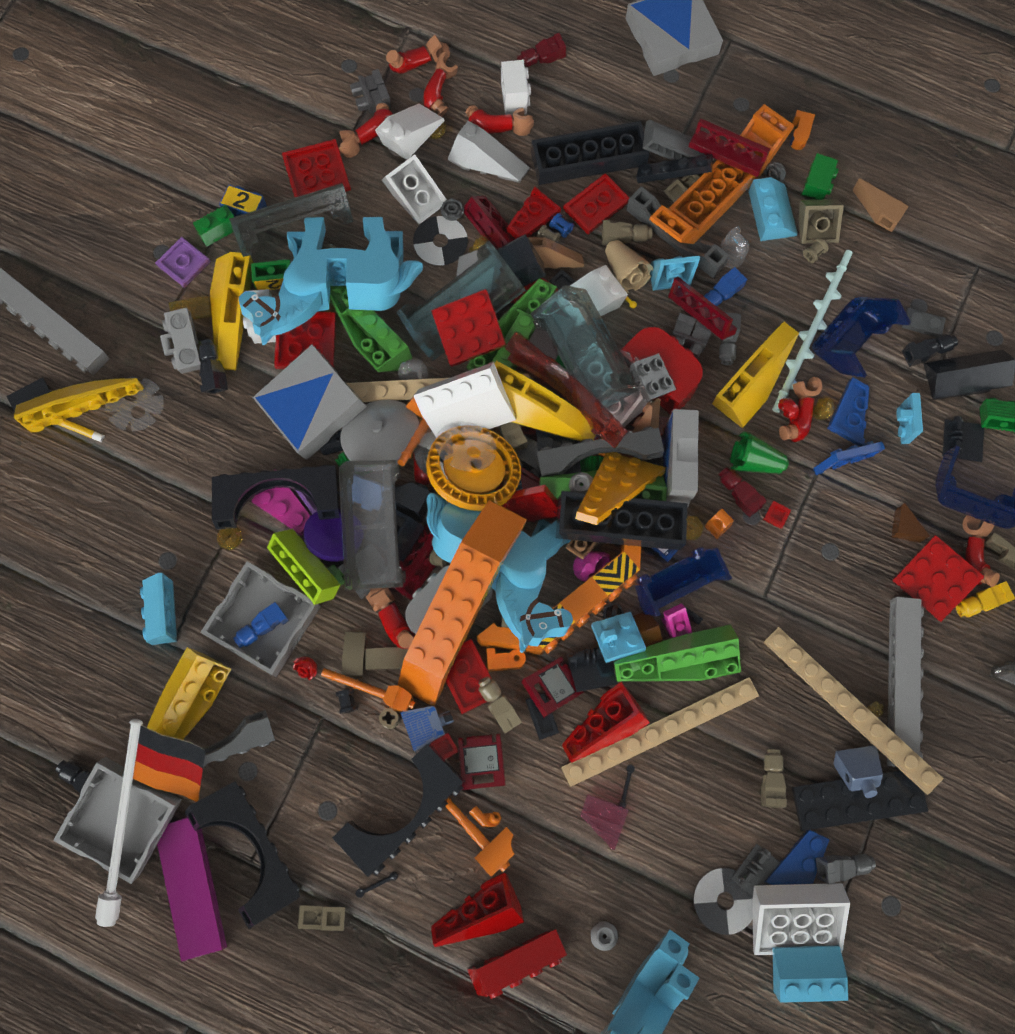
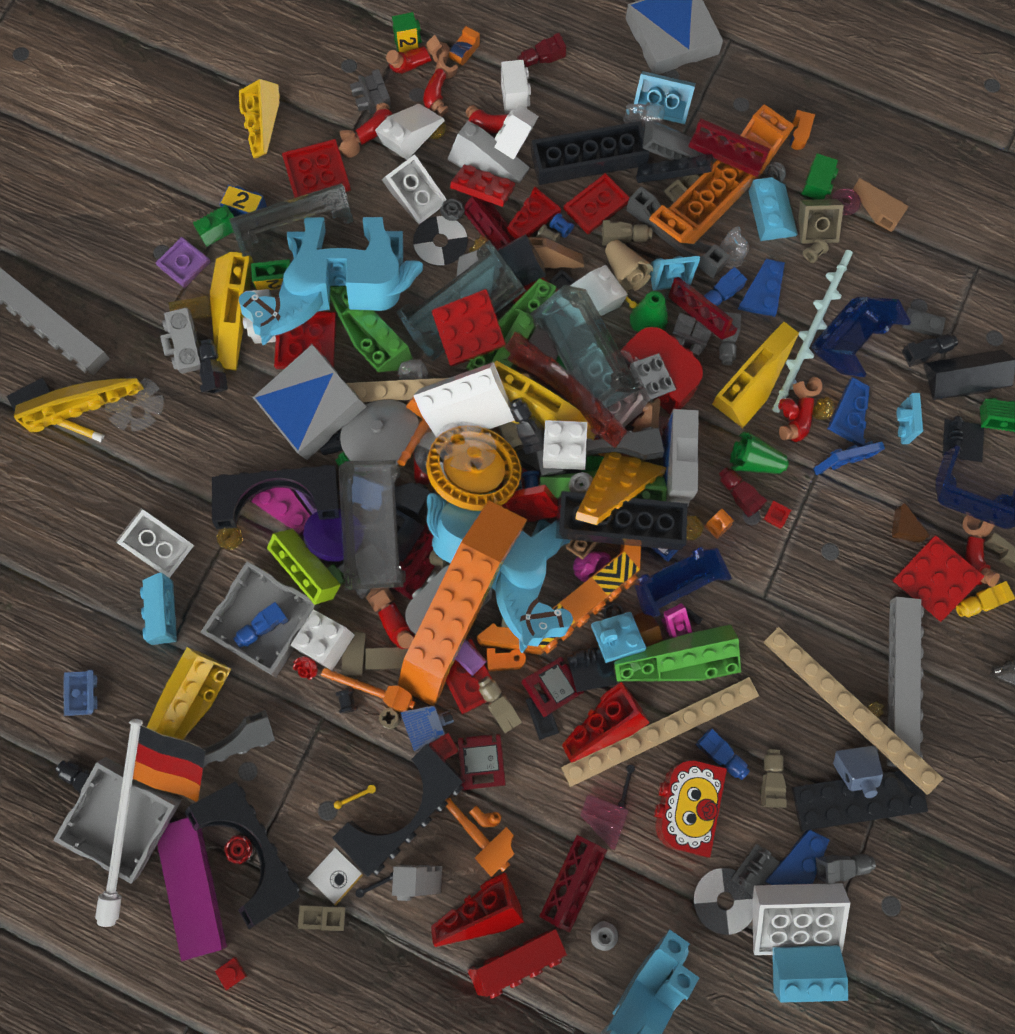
(79, 693): none -> medium blue bracket
(154, 543): none -> white slope
(230, 973): none -> red plate
(231, 849): none -> red plate
(259, 106): none -> yellow wedge
(322, 639): none -> white brick
(335, 876): none -> white sticker
(371, 789): none -> yellow hinge
(406, 32): none -> brick
(416, 881): none -> light grey wedge
(465, 46): none -> orange leg
(470, 658): none -> medium lavender tile
(483, 185): none -> red plate
(515, 131): none -> white brick
(529, 428): none -> black piece
(531, 478): none -> blue bush
(565, 445): none -> white brick
(577, 884): none -> dark red fence
(643, 113): none -> clear piece
(649, 312): none -> green cone
(666, 91): none -> medium azure slope
(690, 807): none -> brick
(722, 754): none -> blue piece
(765, 290): none -> blue wing
(851, 208): none -> clear pink piece

